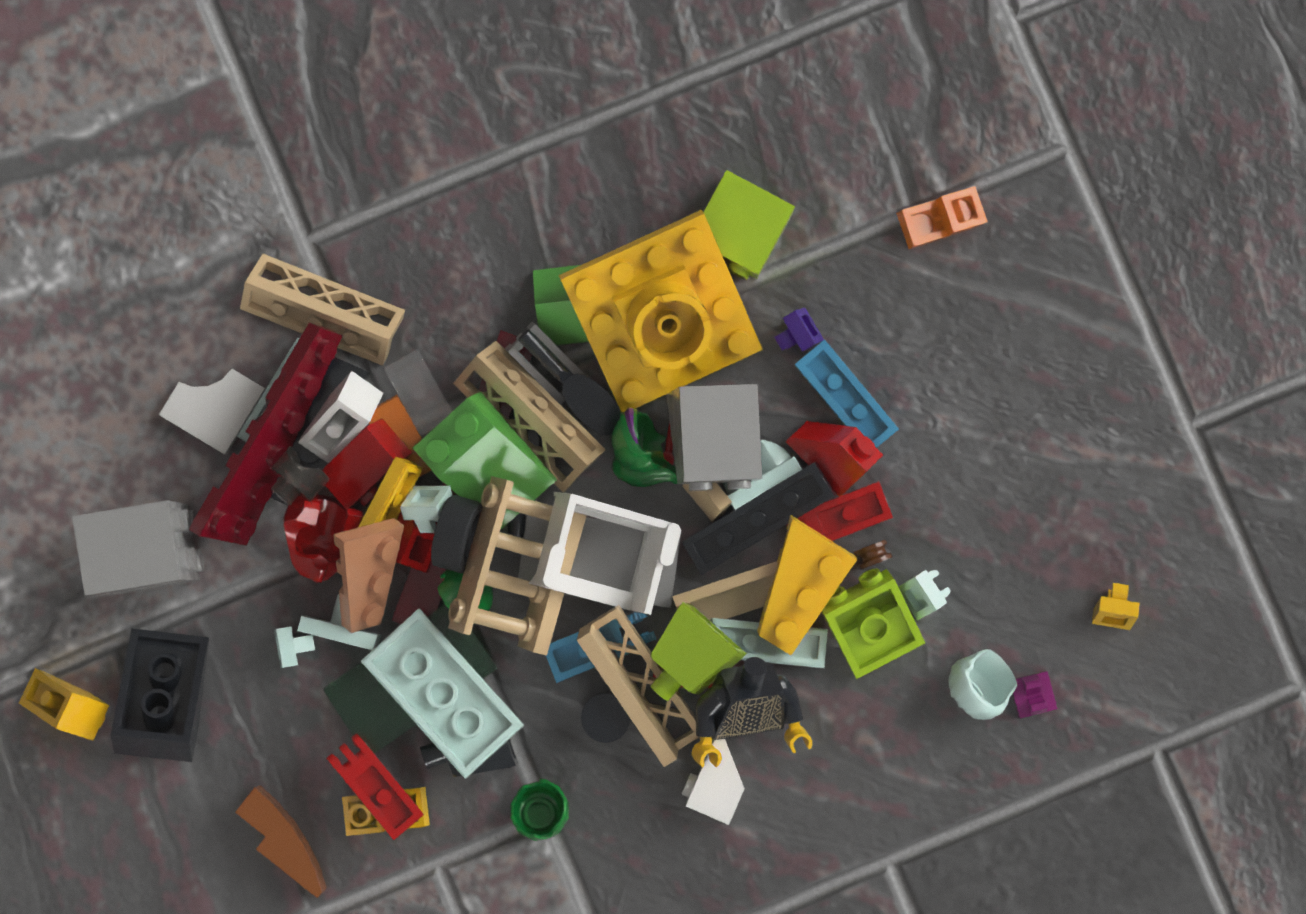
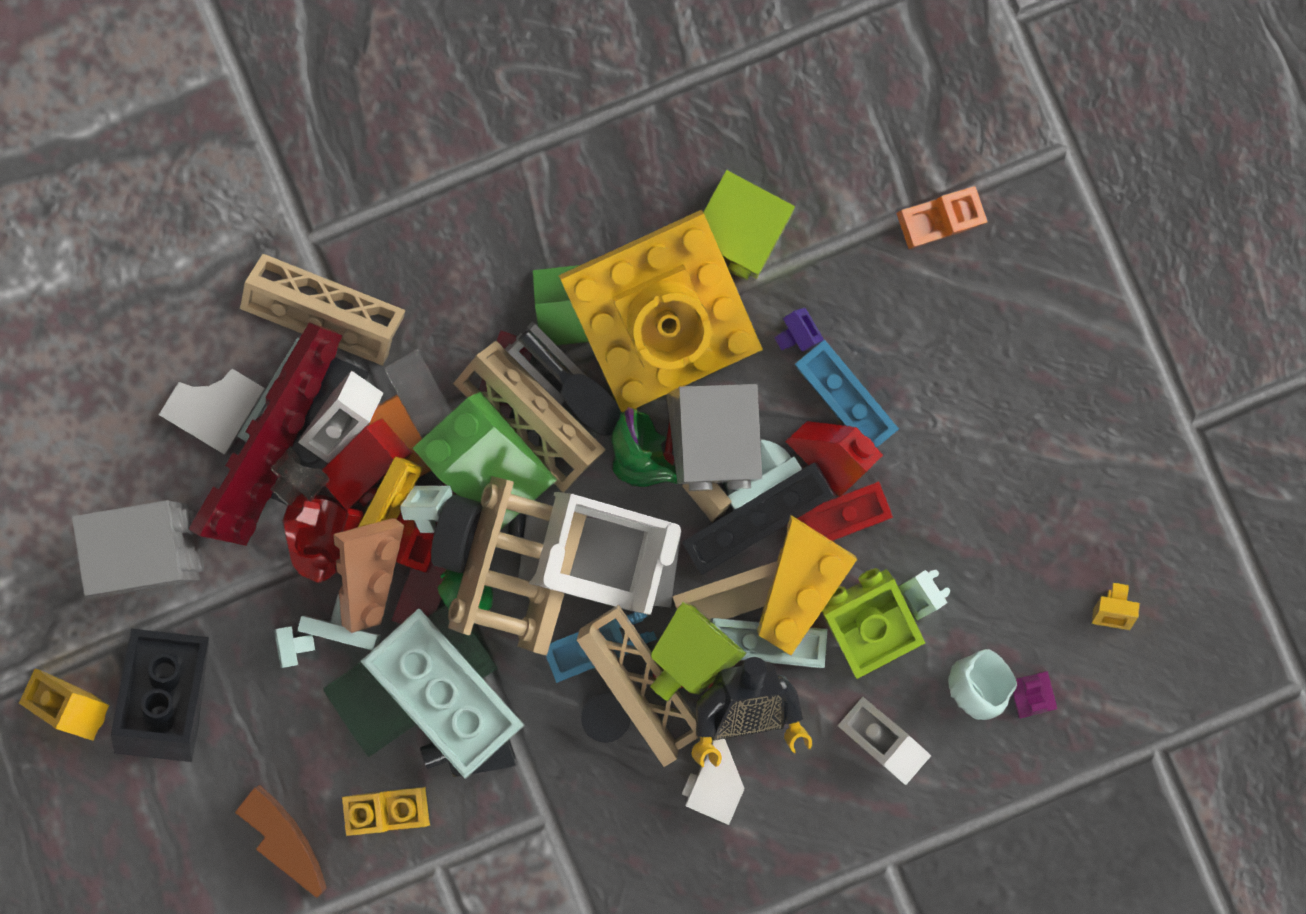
(376, 788): red hinge -> none
(539, 810): green hair -> none
(872, 554): reddish brown bush -> none
(884, 740): none -> white slope

